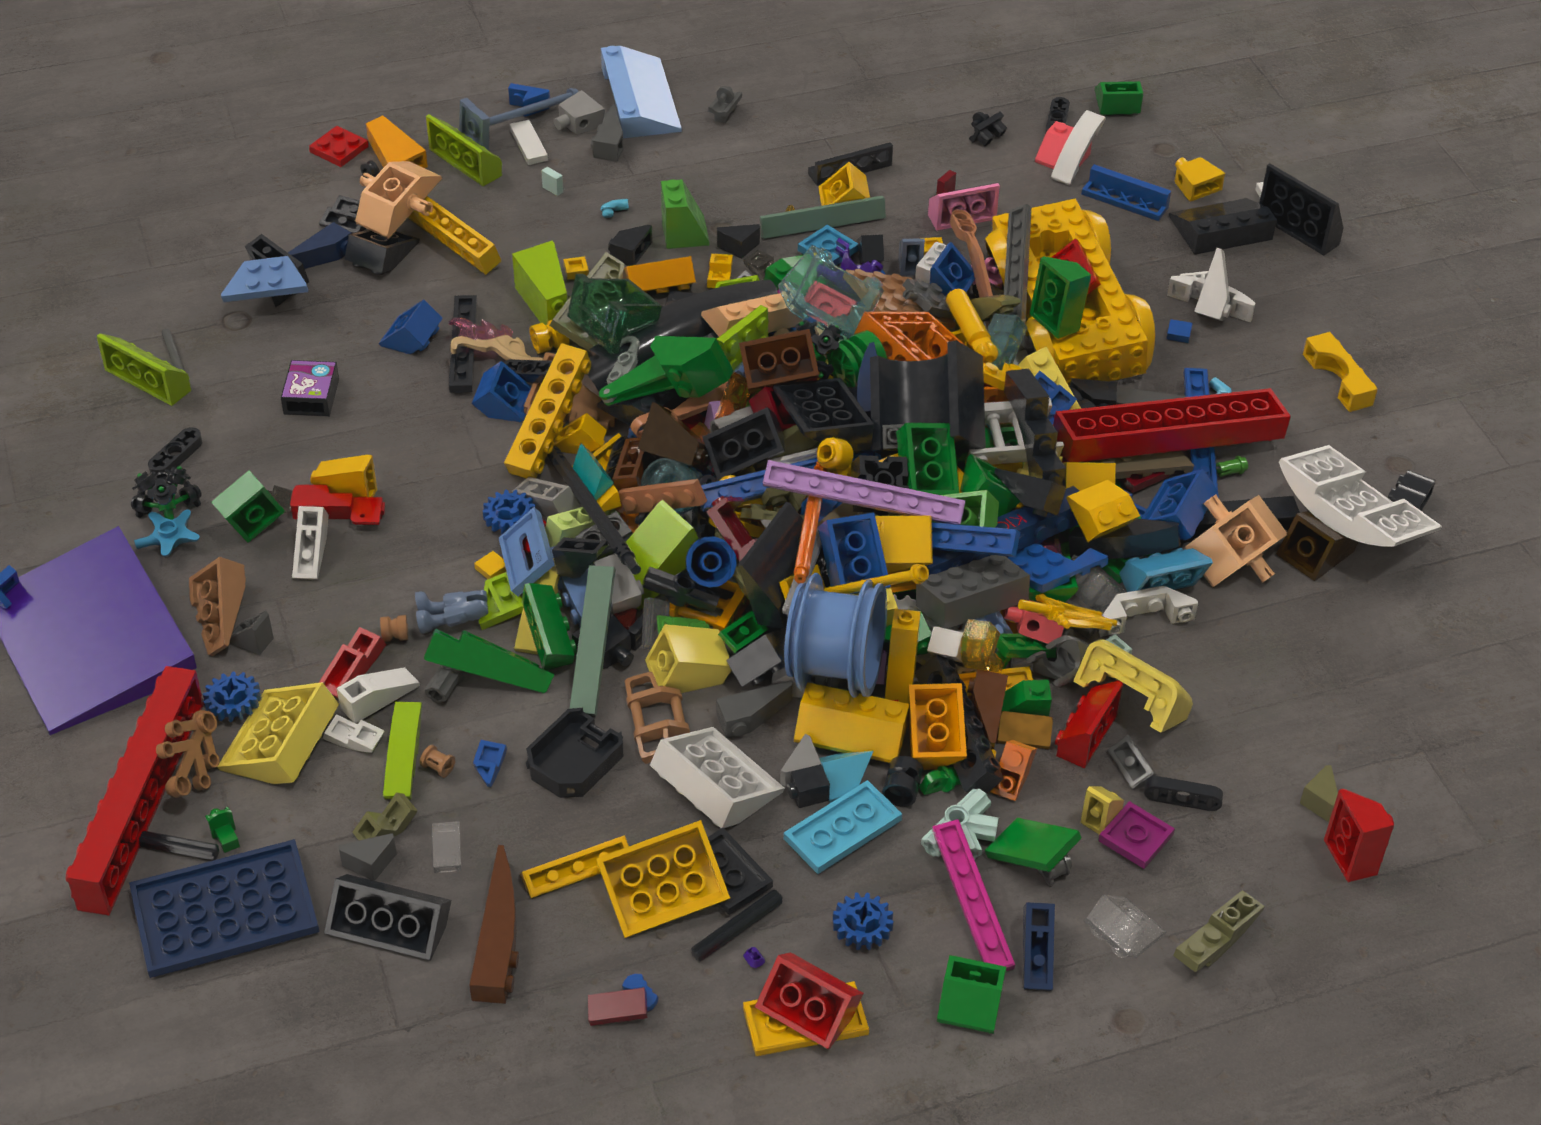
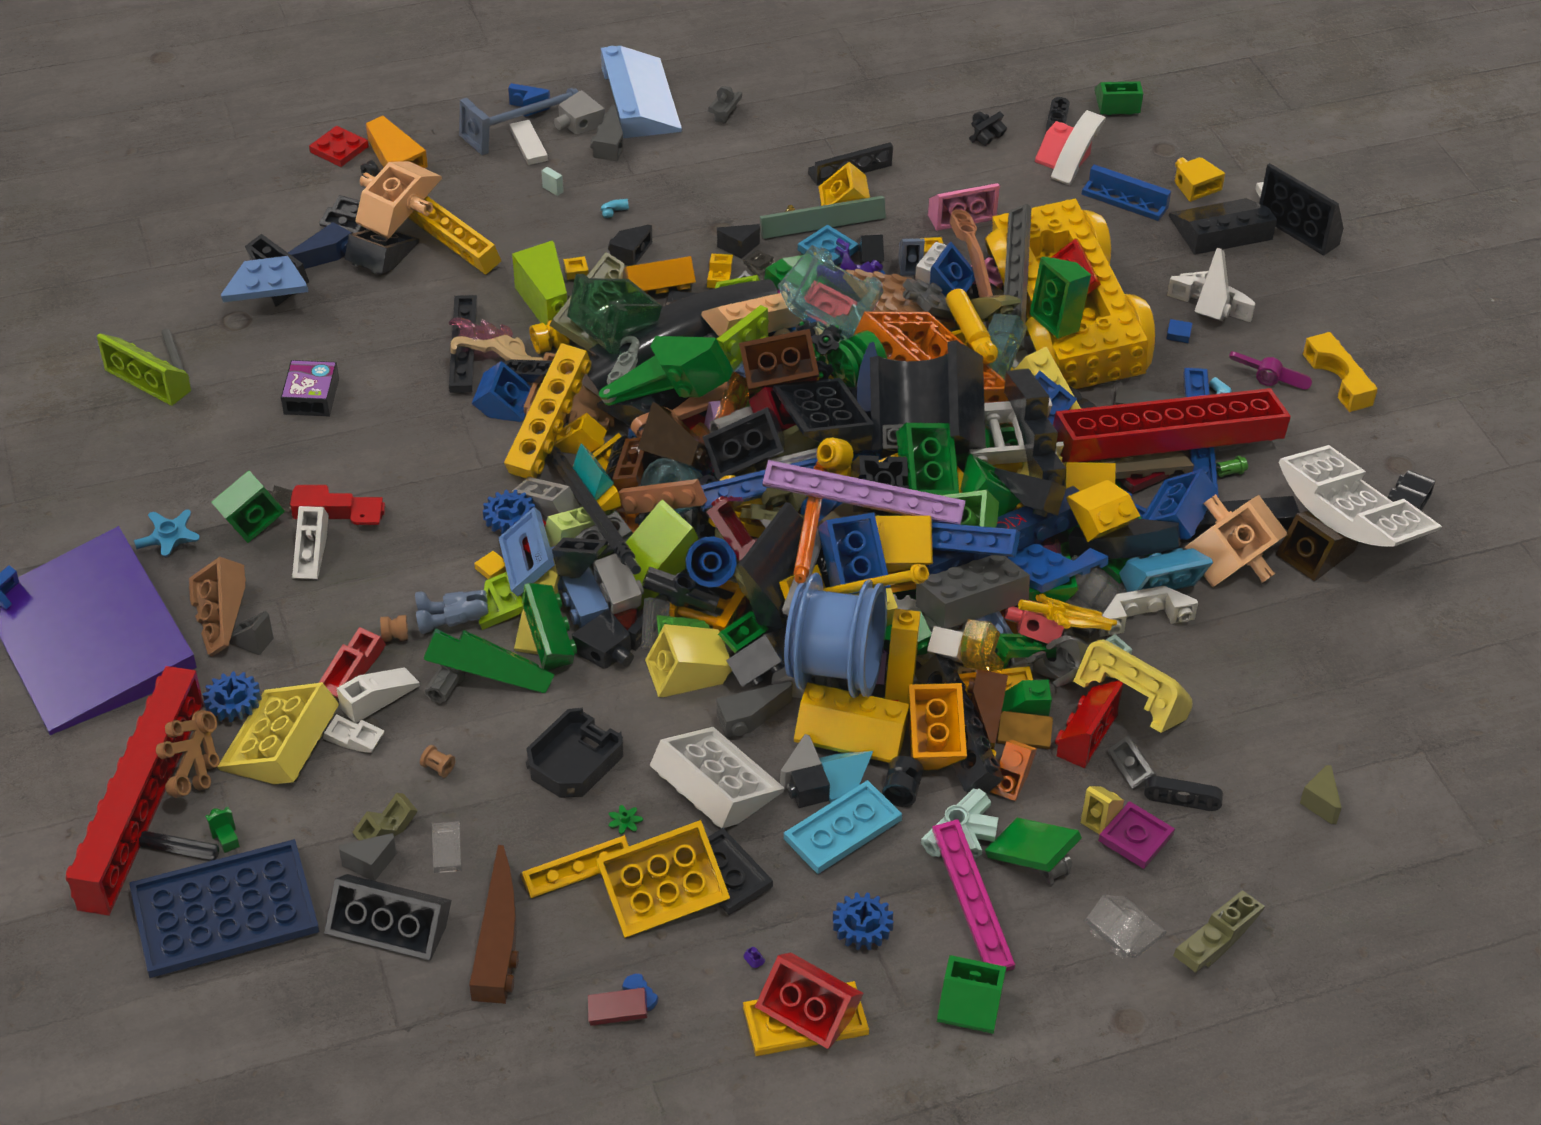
(163, 491): black plant -> none
(186, 441): black beam -> none
(347, 475): yellow slope -> none
(402, 749): lime slope -> none
(412, 329): blue slope -> none
(462, 152): lime slope -> none
(489, 760): blue slope -> none
(592, 639): sand green tile -> none
(625, 819): none -> green plant
(651, 696): medium nougat bar -> none
(681, 217): bright green slope -> none
(736, 925): black axle -> none
(942, 779): green piece -> none
(946, 182): dark red tile -> none
(996, 377): yellow plate -> none
(1038, 945): dark blue slope -> none
(1096, 391): black slope -> none
(1279, 372): none -> magenta piece
(1358, 835): red slope -> none

